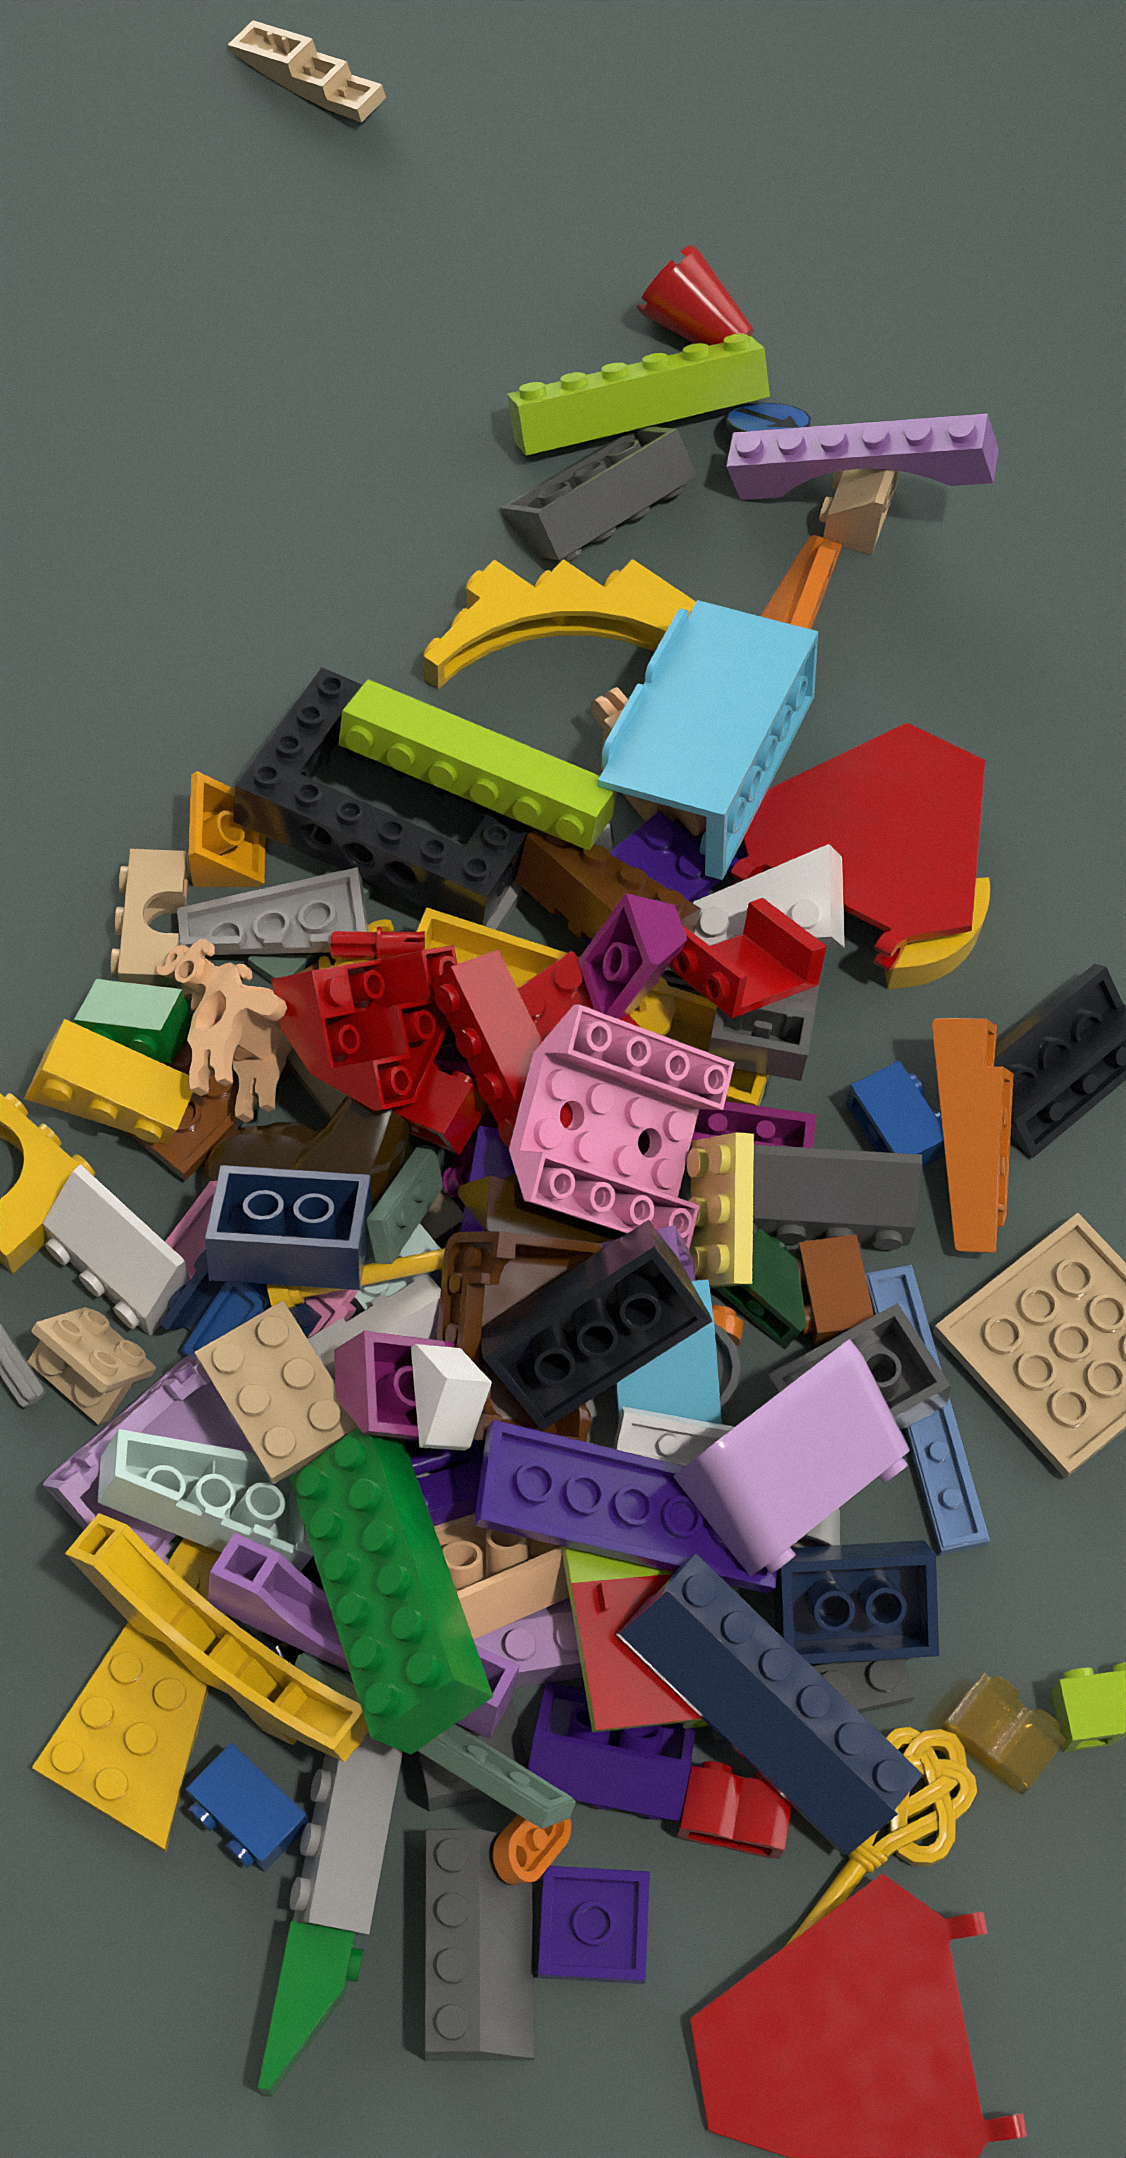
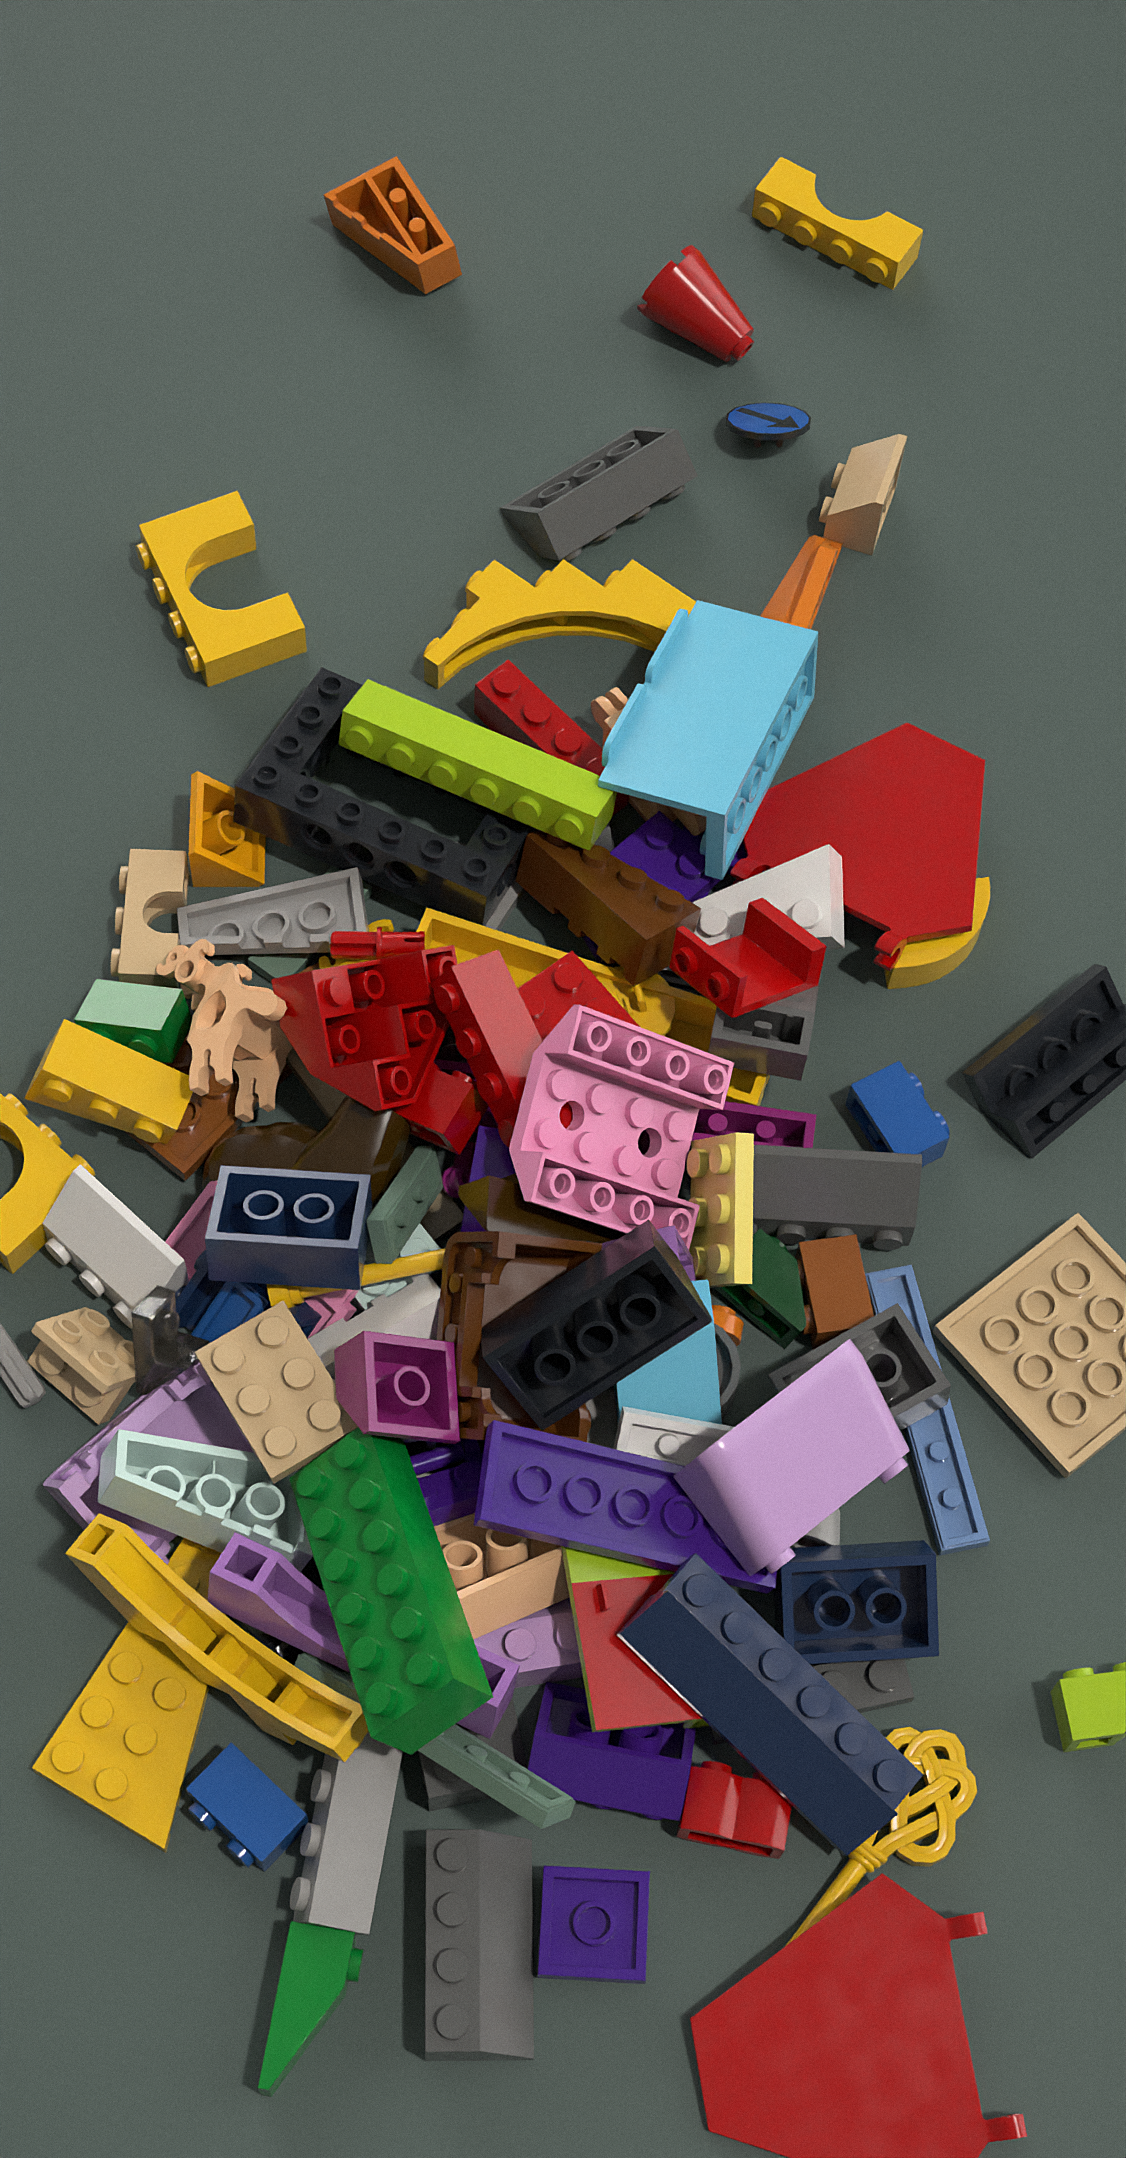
(158, 1346): none -> clear smoke slope
(218, 641): none -> yellow arch
(301, 69): tan slope -> none
(395, 224): none -> orange wedge
(447, 1396): white slope -> none
(522, 712): none -> red brick
(527, 1851): orange plate -> none
(631, 954): magenta slope -> none
(638, 394): lime brick -> none
(874, 247): none -> yellow arch
(939, 448): medium lavender arch -> none
(975, 1128): orange wedge -> none
(1004, 1732): clear yellow brick -> none

